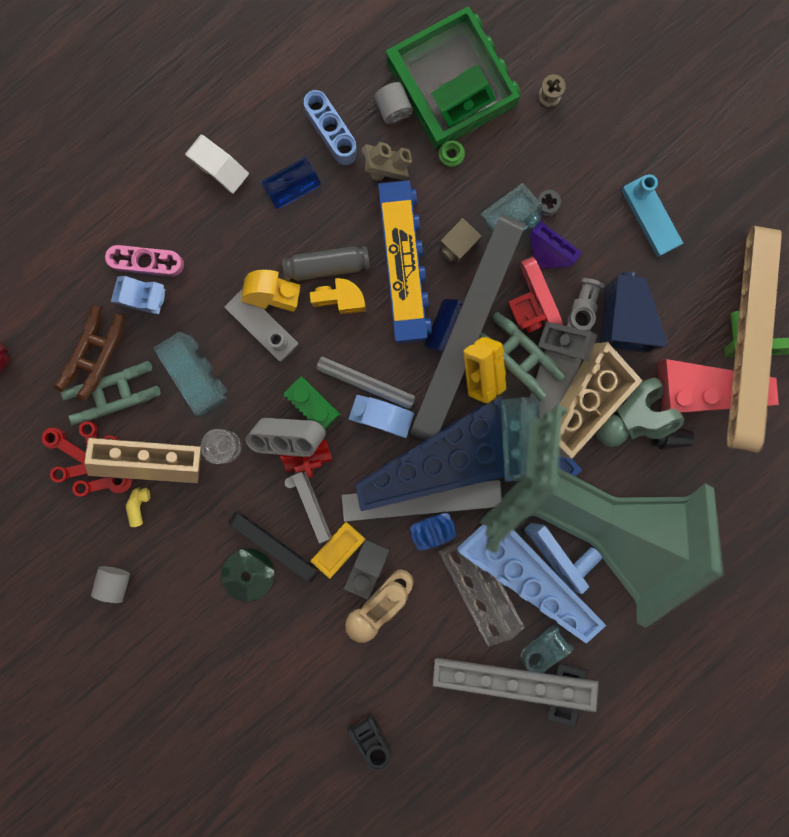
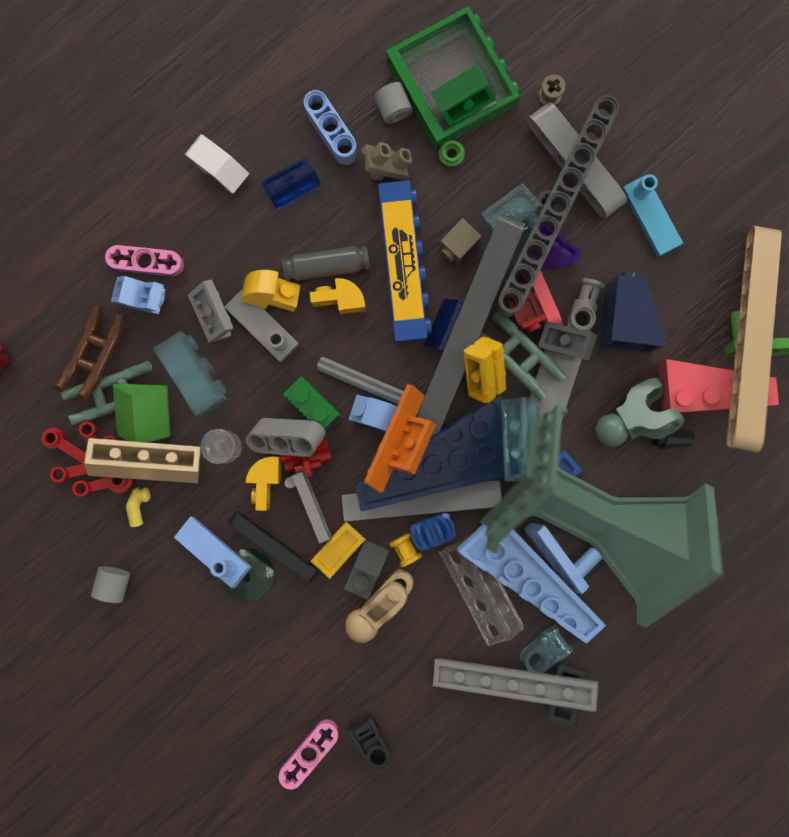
(142, 412): none -> bright green slope
(210, 311): none -> light grey bracket
(212, 552): none -> light blue piece
(264, 473): none -> yellow brick
(290, 764): none -> bright pink beam
(403, 441): none -> orange bracket
(405, 550): none -> yellow bush
(558, 139): none -> light grey beam
(565, 197): none -> dark grey beam
(594, 396): tan wedge -> none

